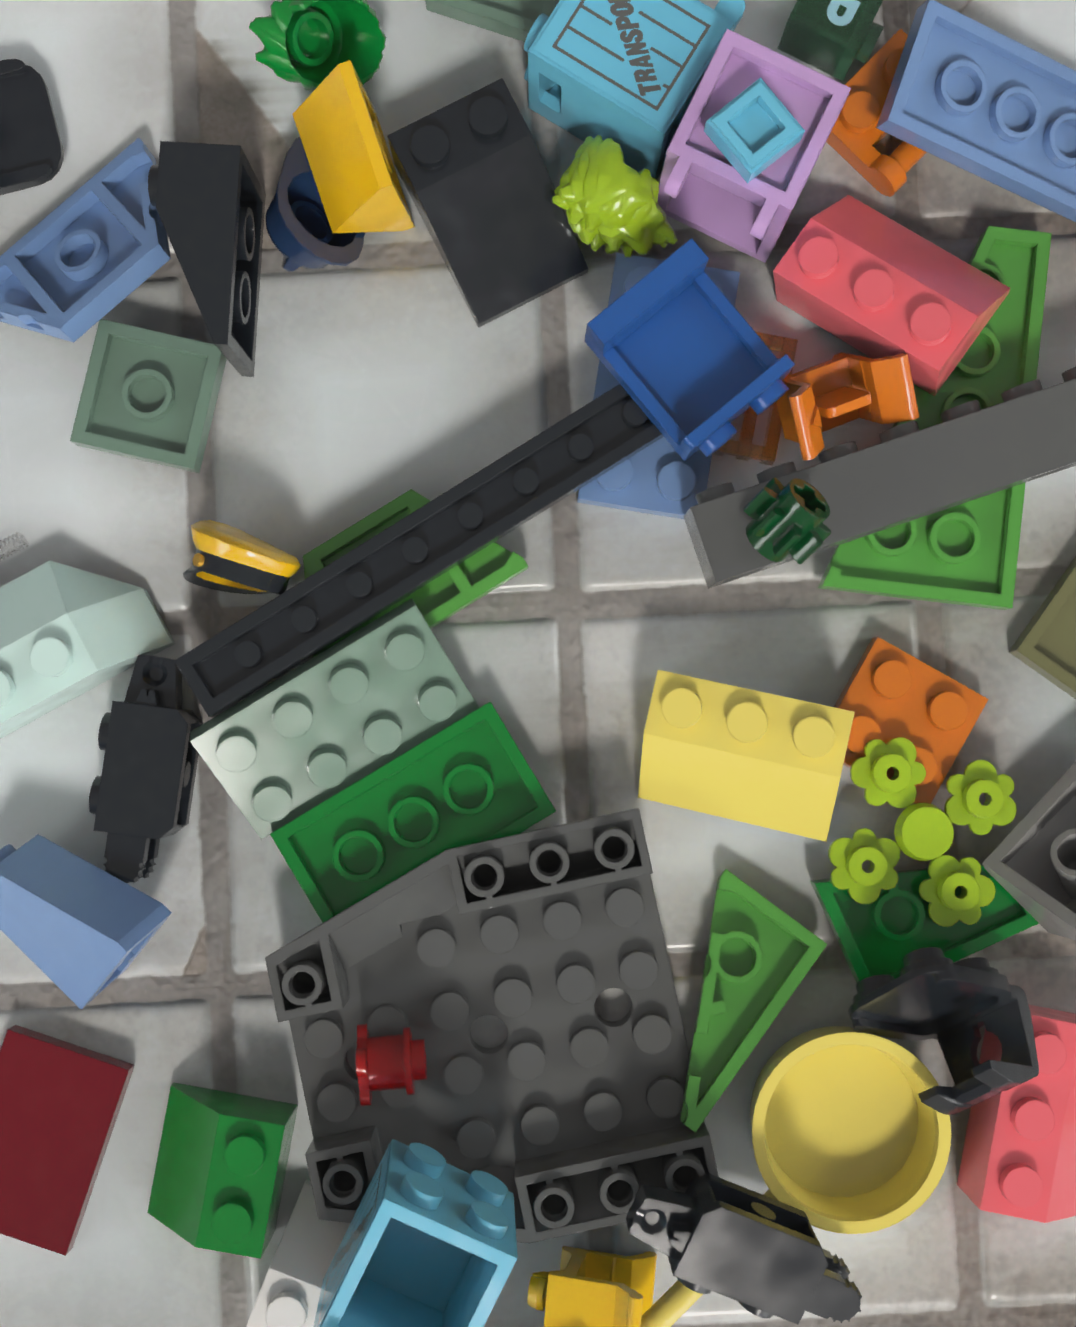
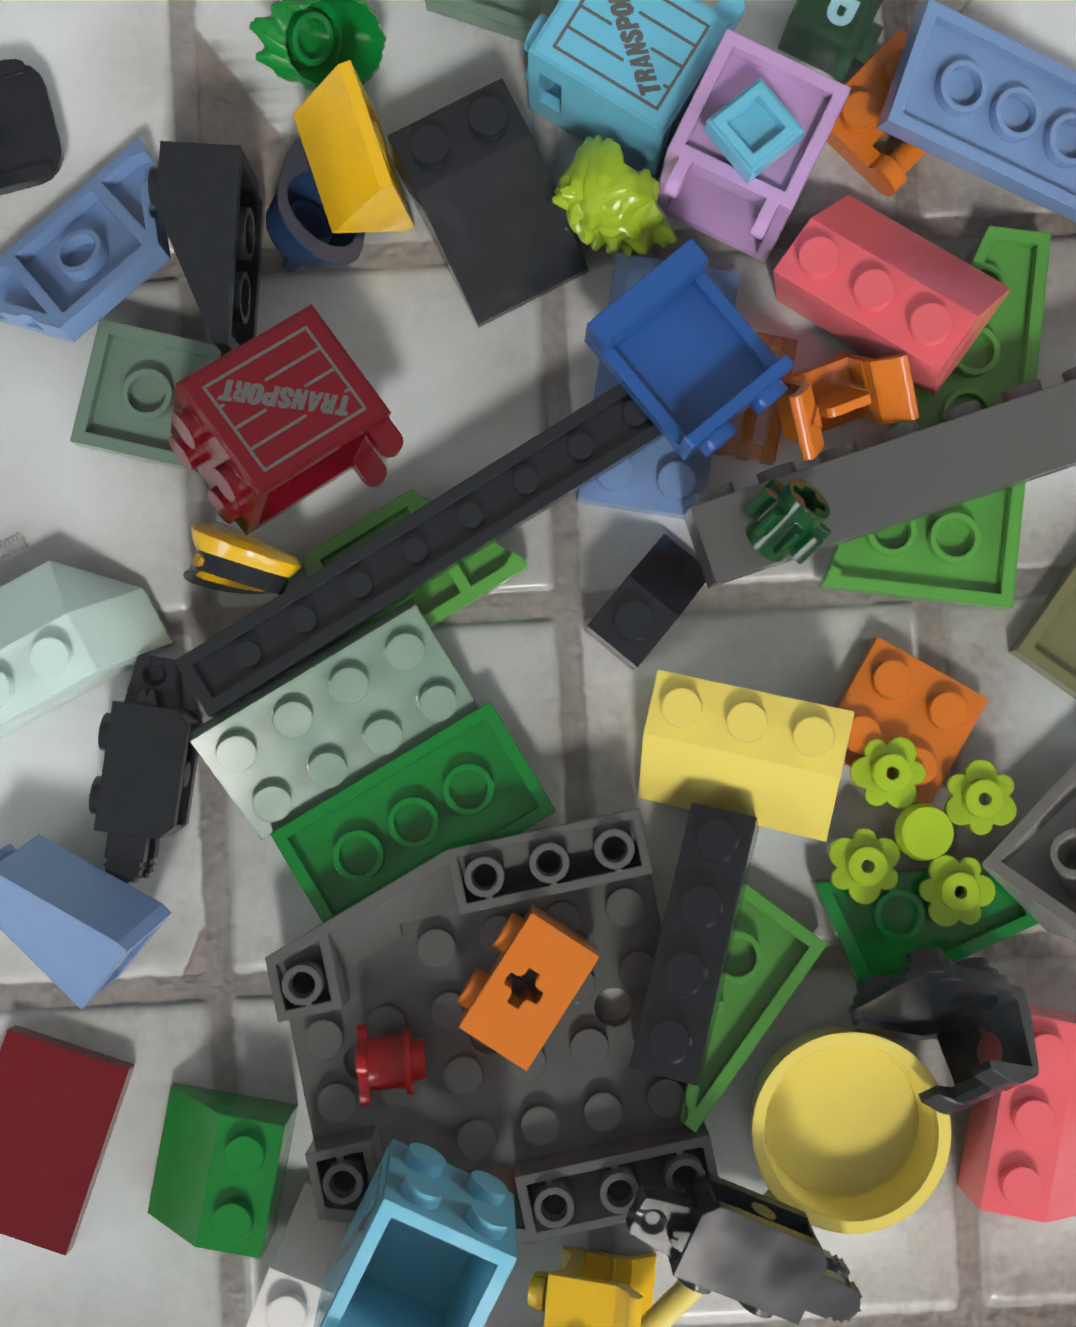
(280, 421): none -> dark red container
(523, 1022): none -> orange brick
(647, 602): none -> black slope
(695, 944): none -> black brick

